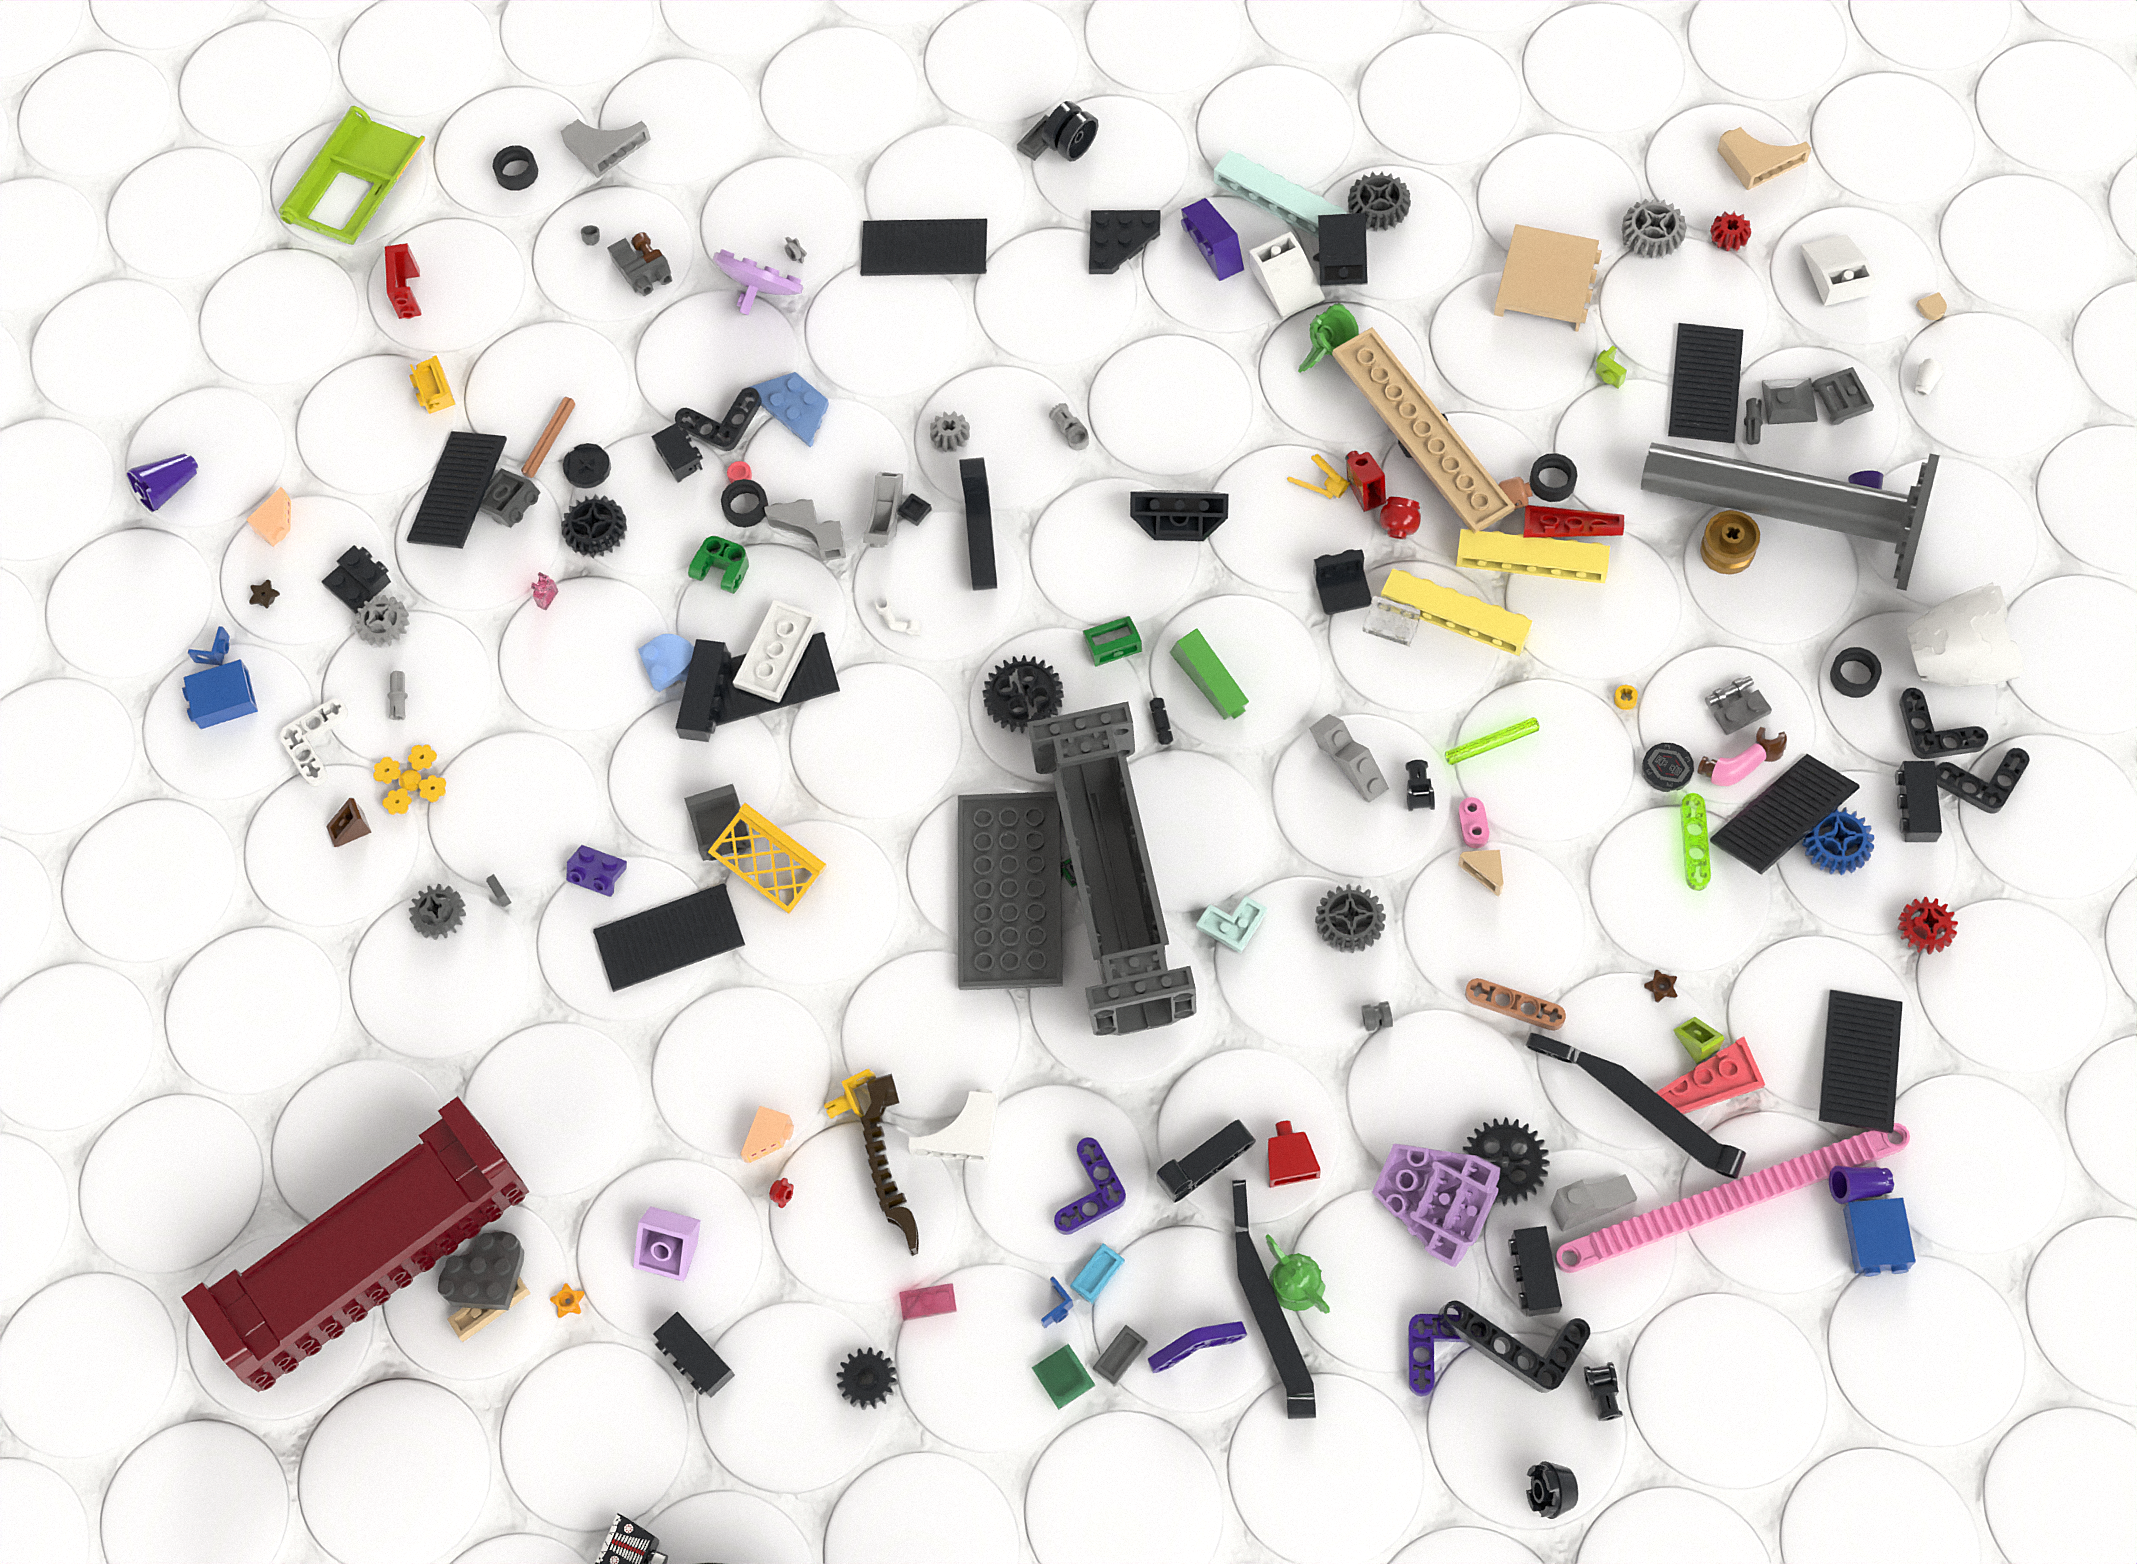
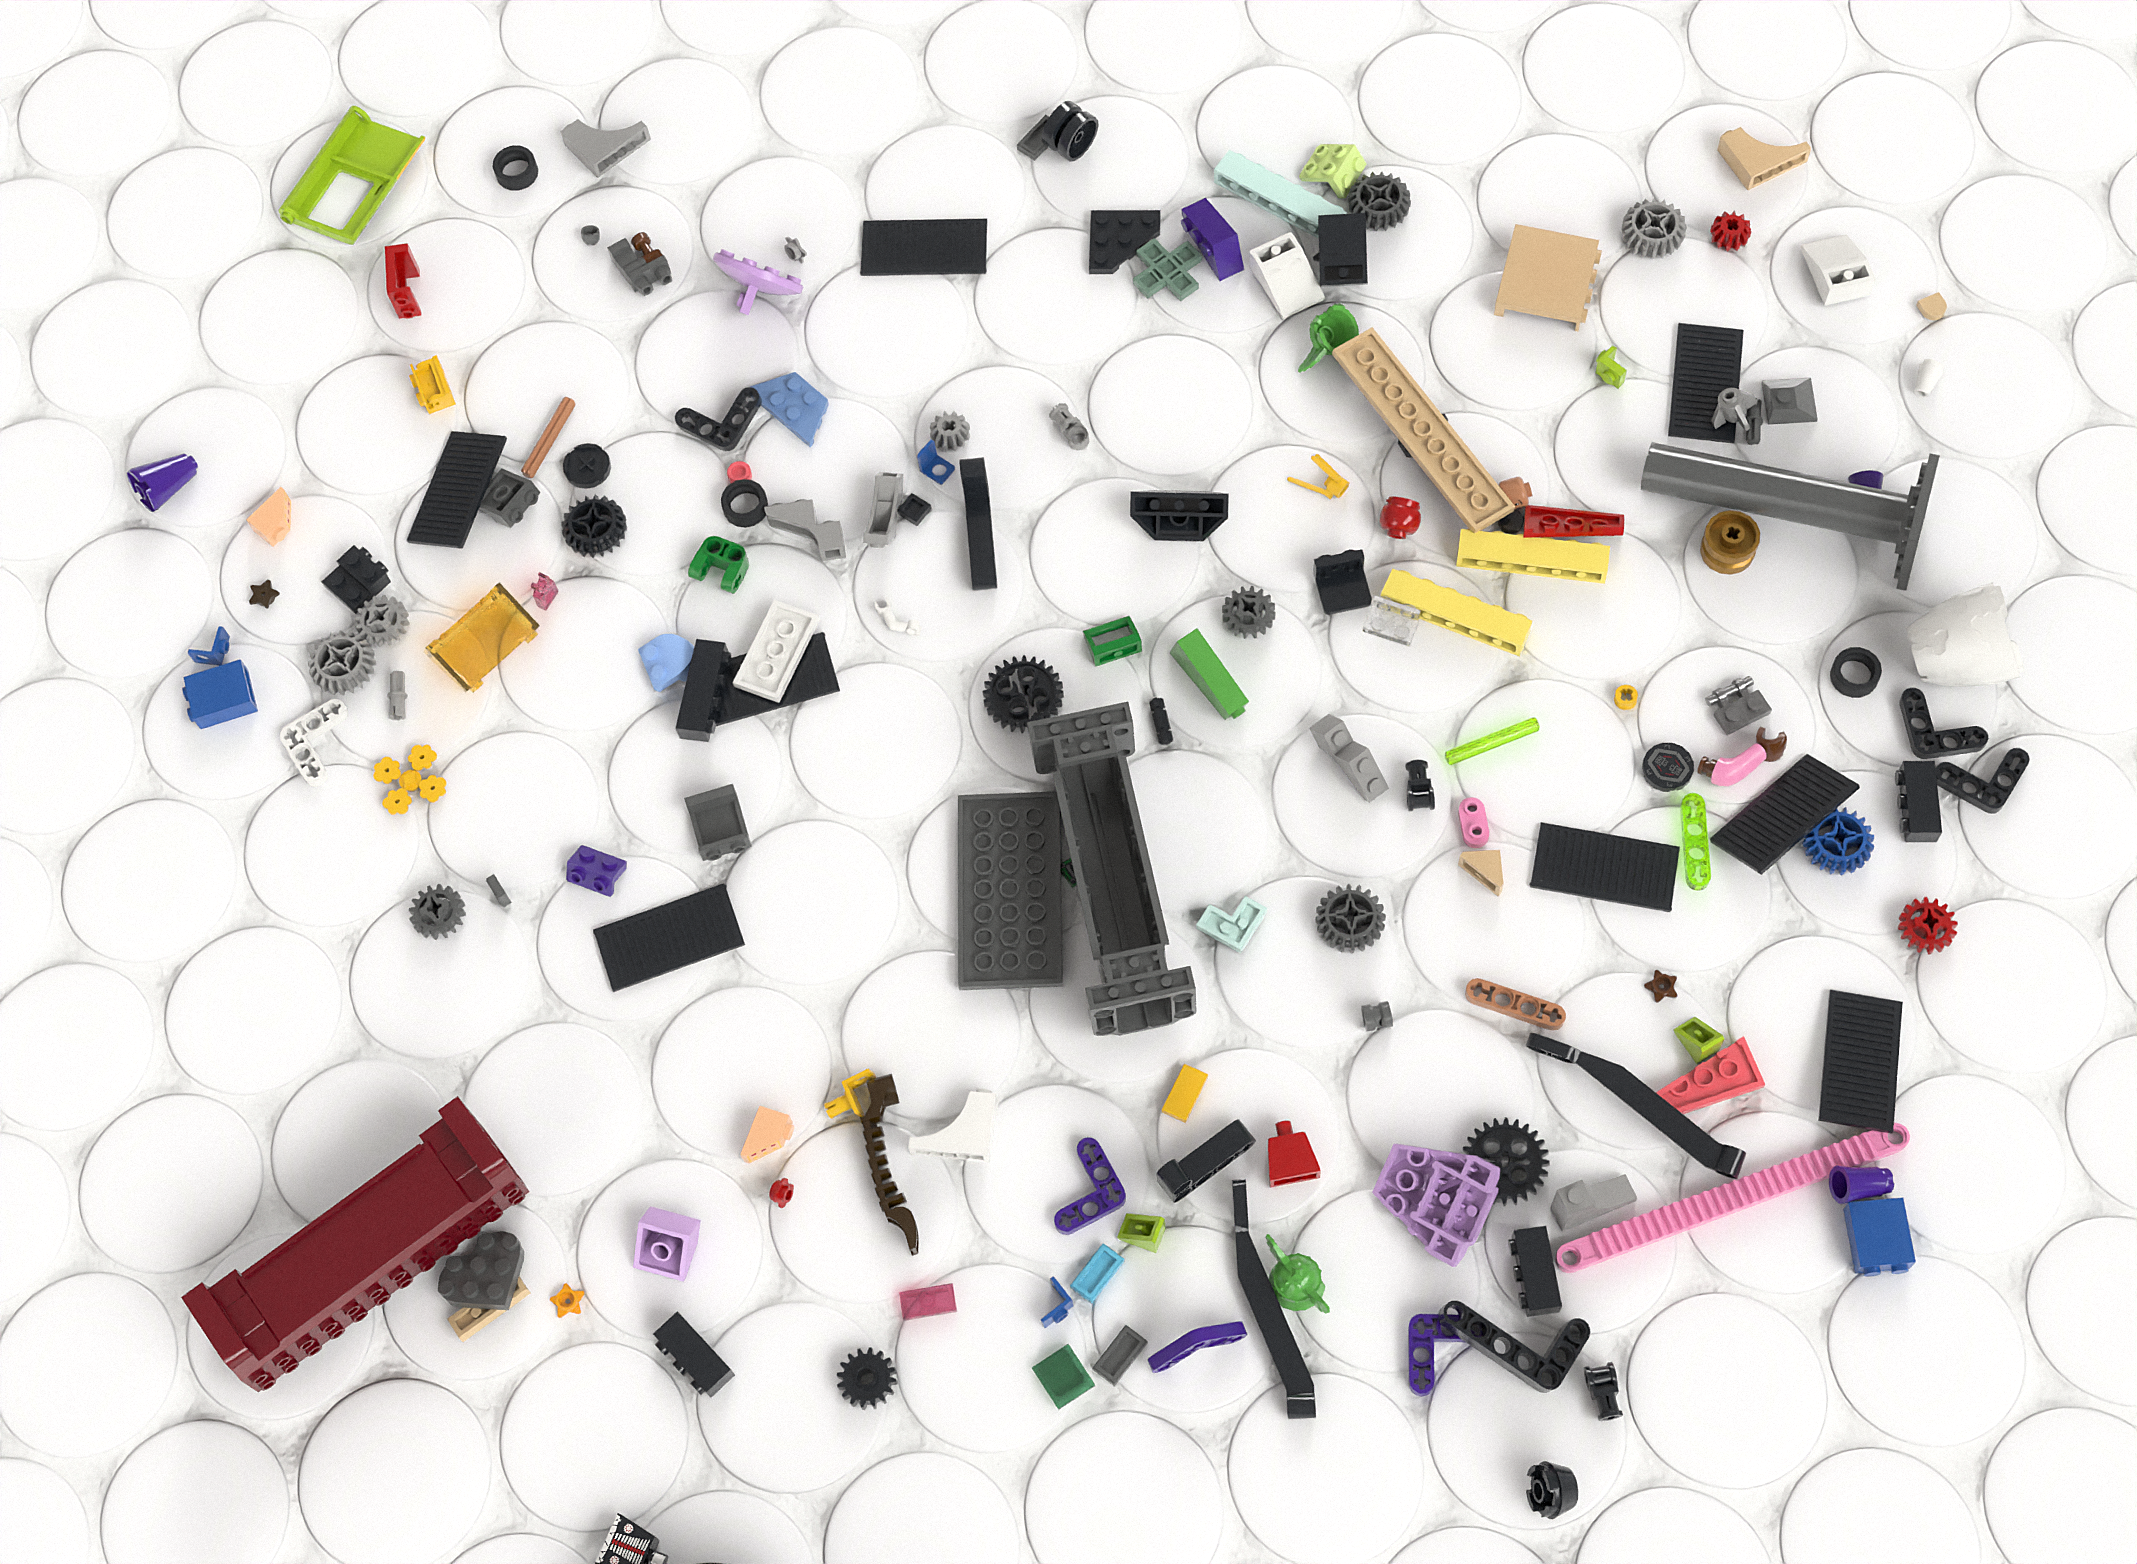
(334, 676): none -> light grey gear
(348, 824): reddish brown slope -> none
(482, 638): none -> clear yellow windscreen
(677, 452): black hinge -> none
(779, 839): yellow fence -> none
(928, 459): none -> blue bracket
(1142, 1231): none -> lime slope
(1167, 269): none -> sand green plate
(1184, 1093): none -> yellow tile
(1249, 621): none -> dark grey gear
(1334, 164): none -> yellowish green bracket
(1364, 470): red torso -> none
(1512, 522): none -> black tile
(1557, 461): black tyre -> none
(1605, 867): none -> black window
(1733, 407): none -> light grey brick
(1850, 392): dark grey plate -> none

